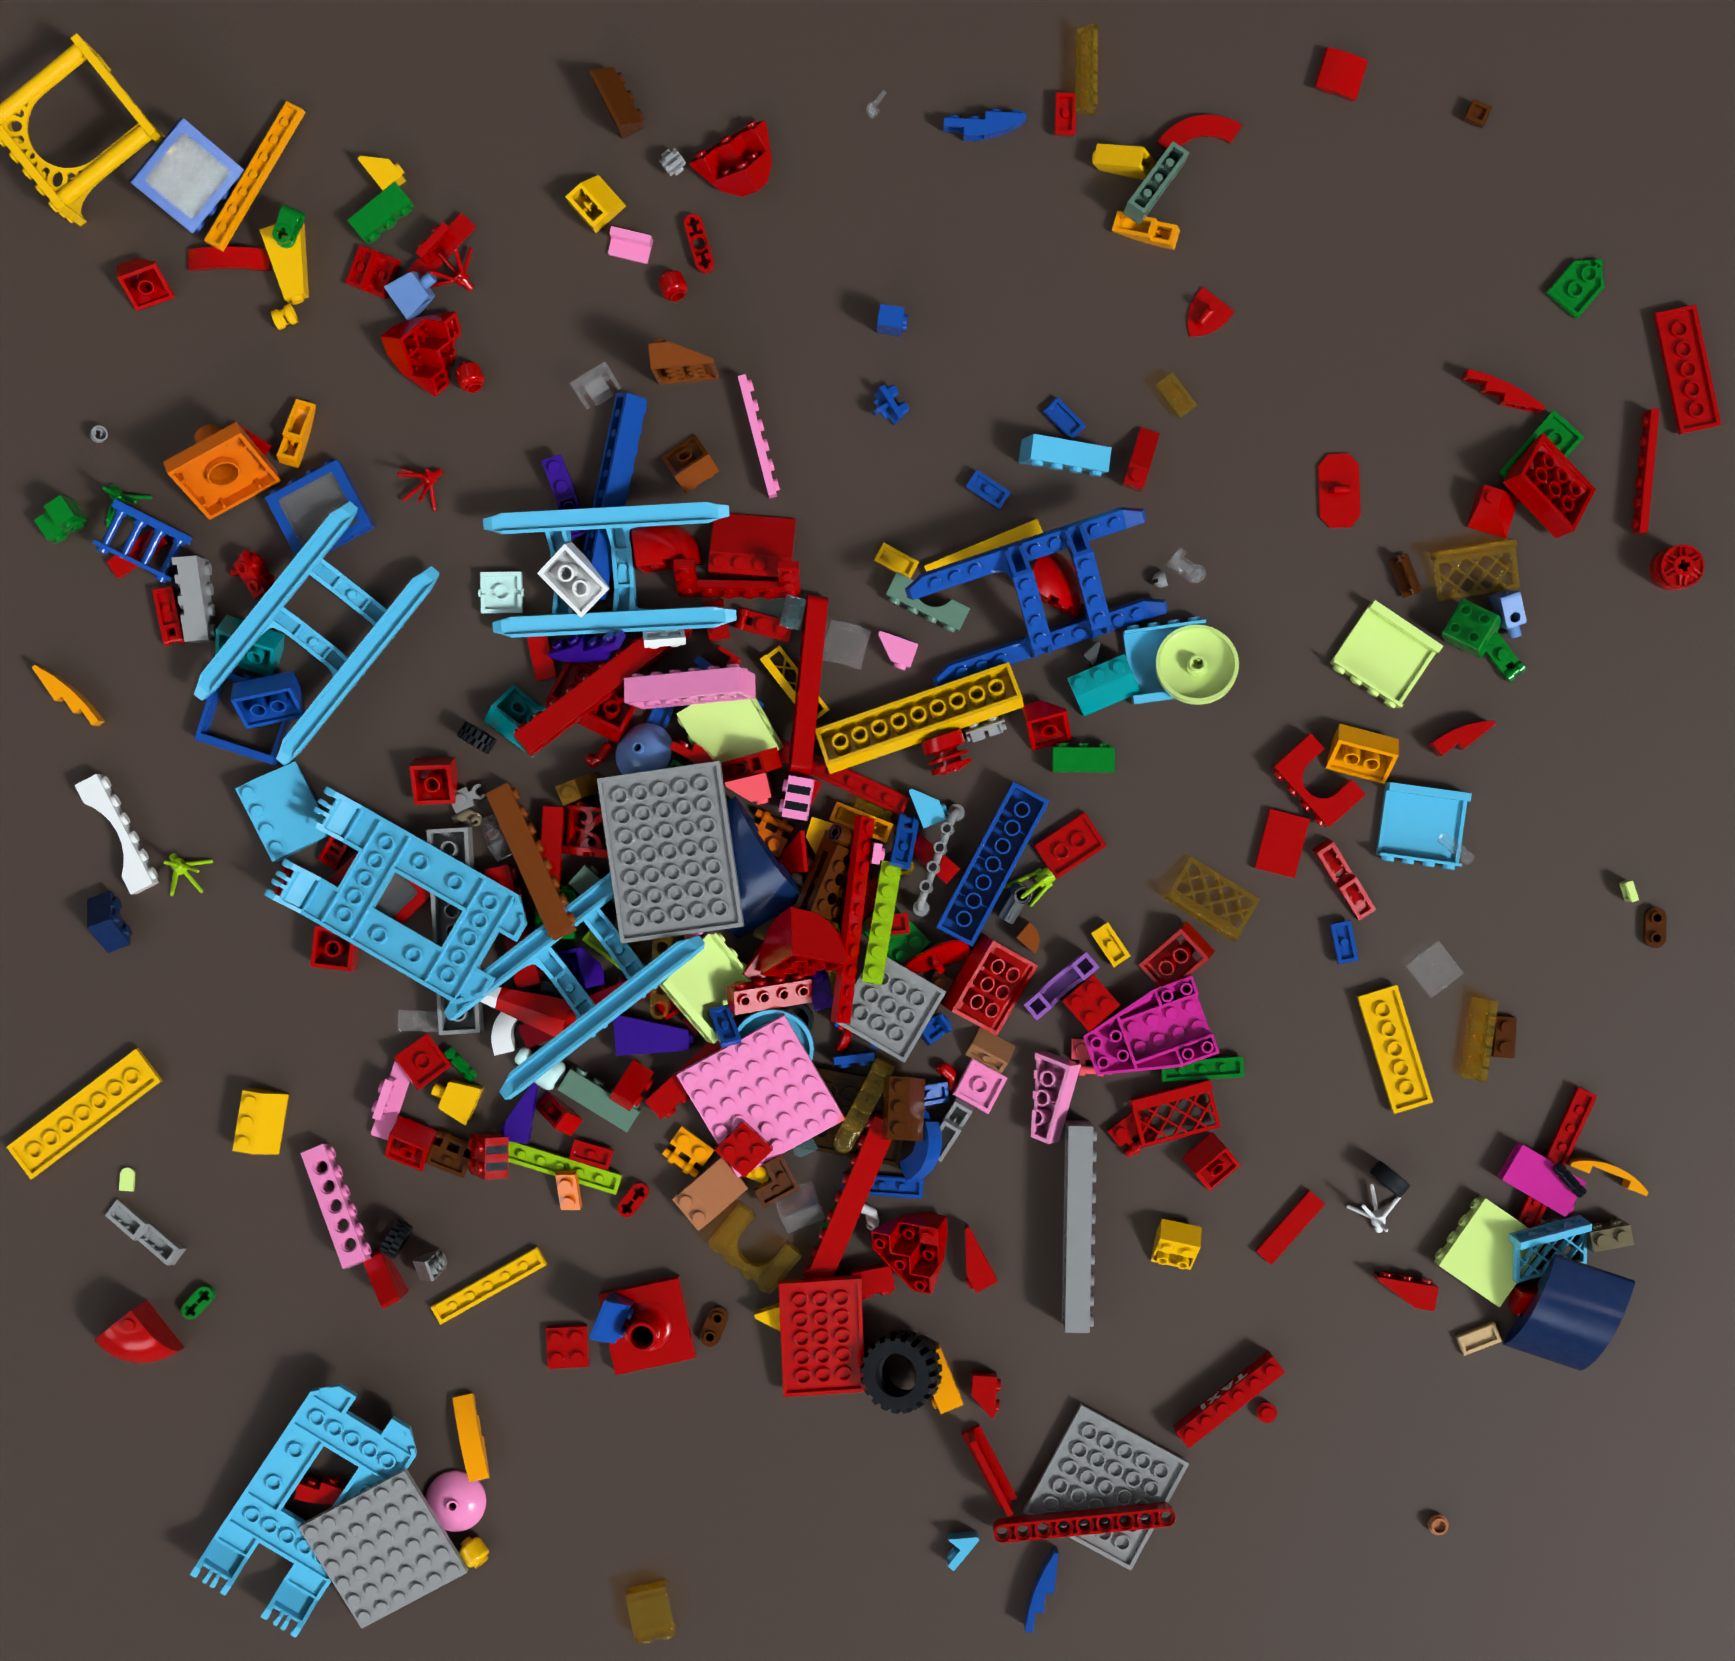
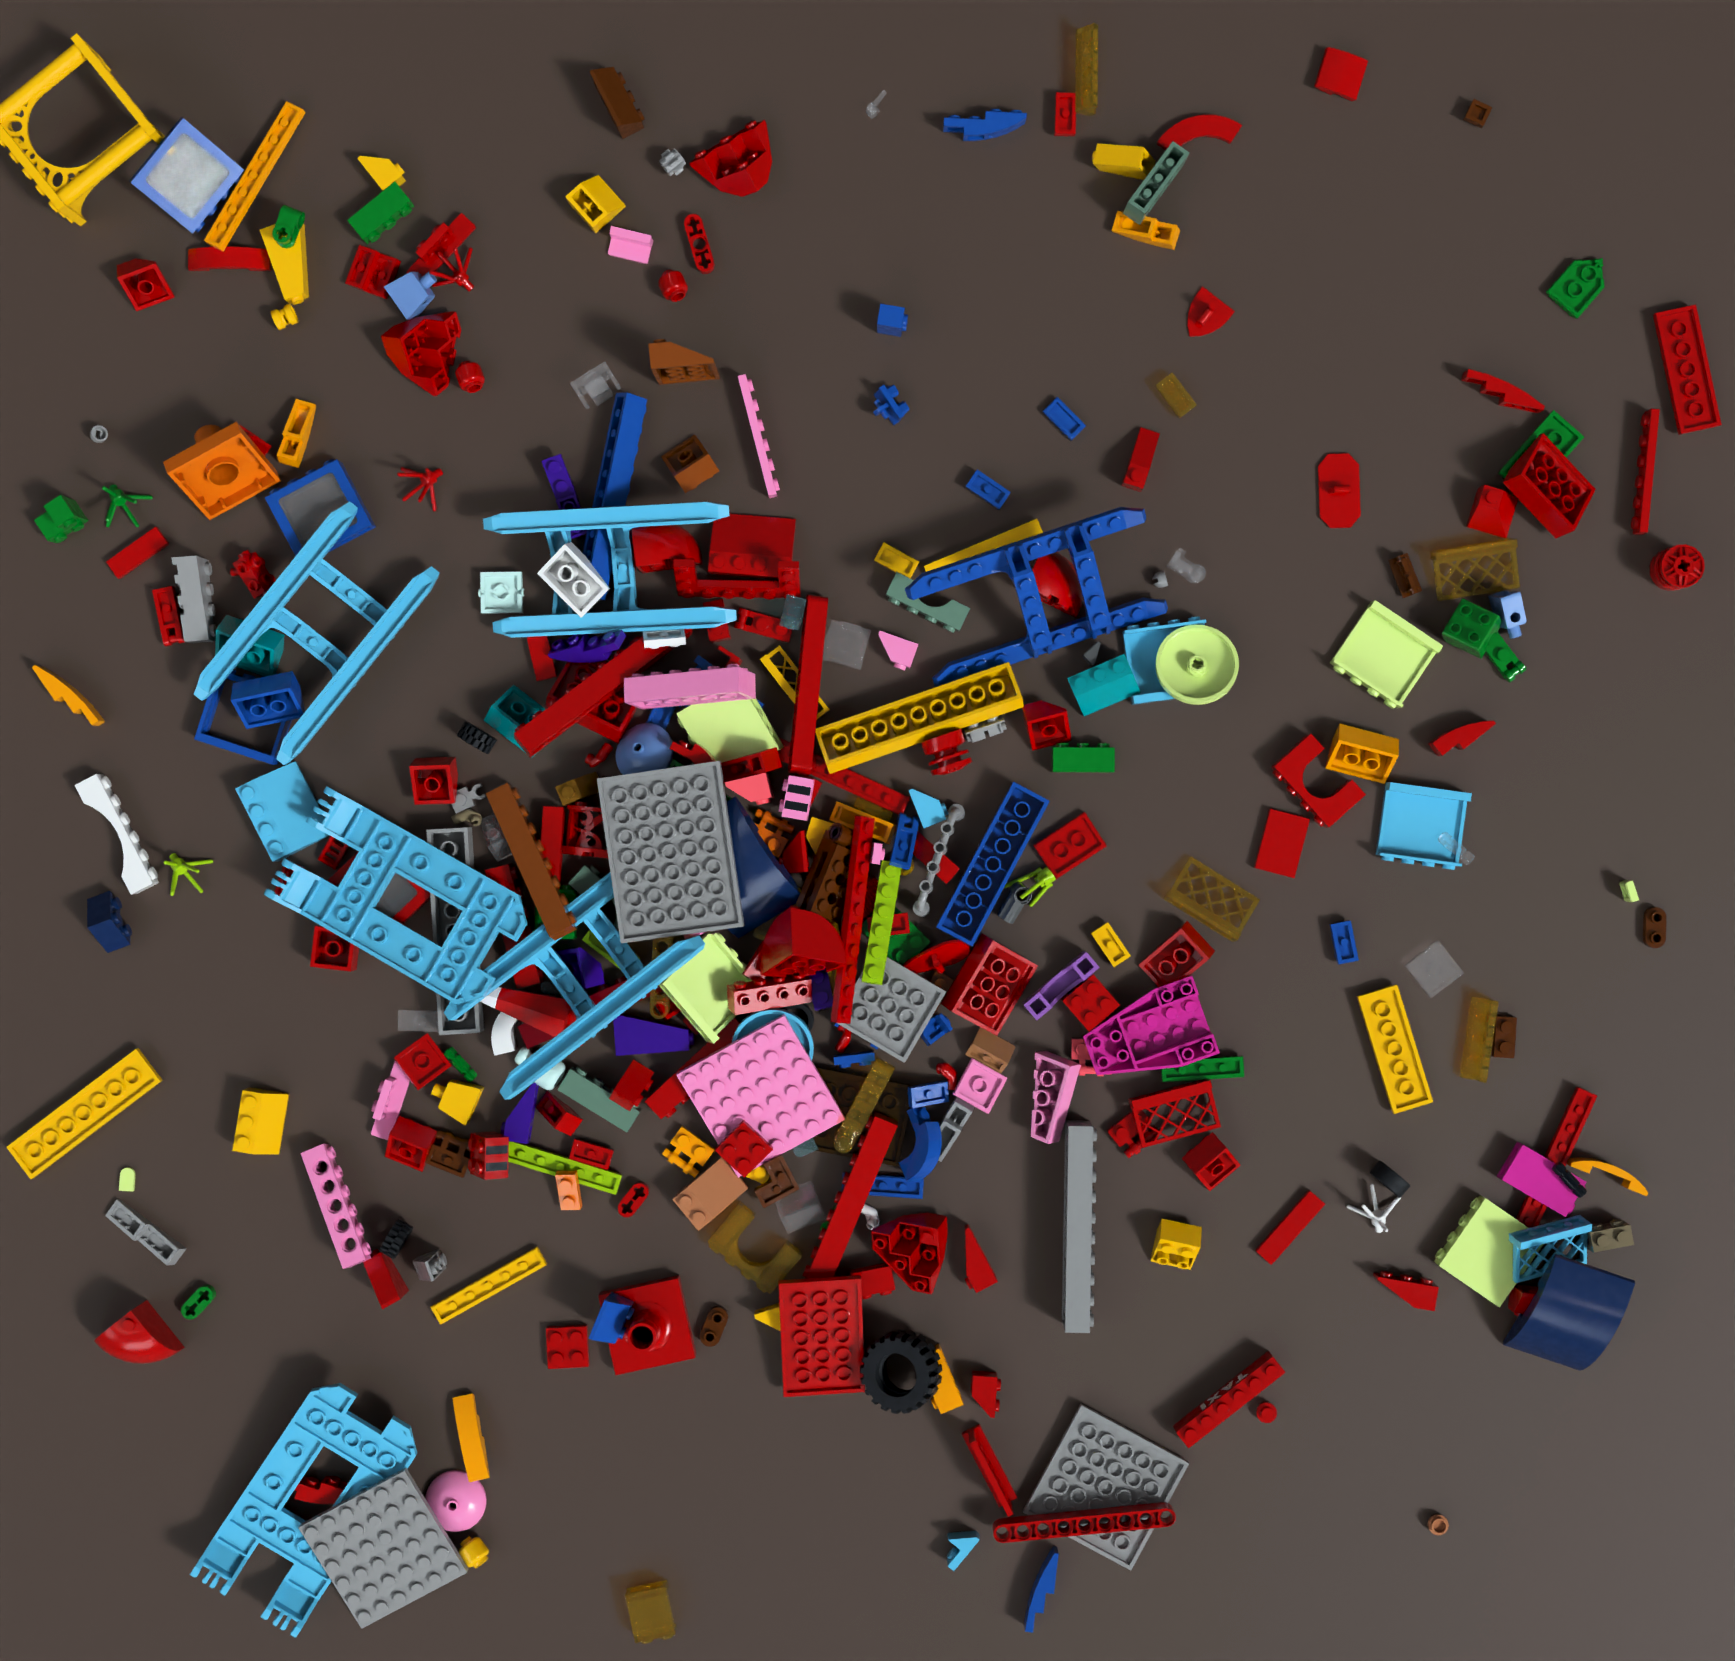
(141, 520): blue fence -> none
(724, 1026): blue plate -> none
(903, 1108): reddish brown slope -> none
(1029, 937): dark orange brick -> none
(1064, 454): medium azure wedge -> none
(1344, 879): red slope -> none
(1478, 1338): tan tile -> none

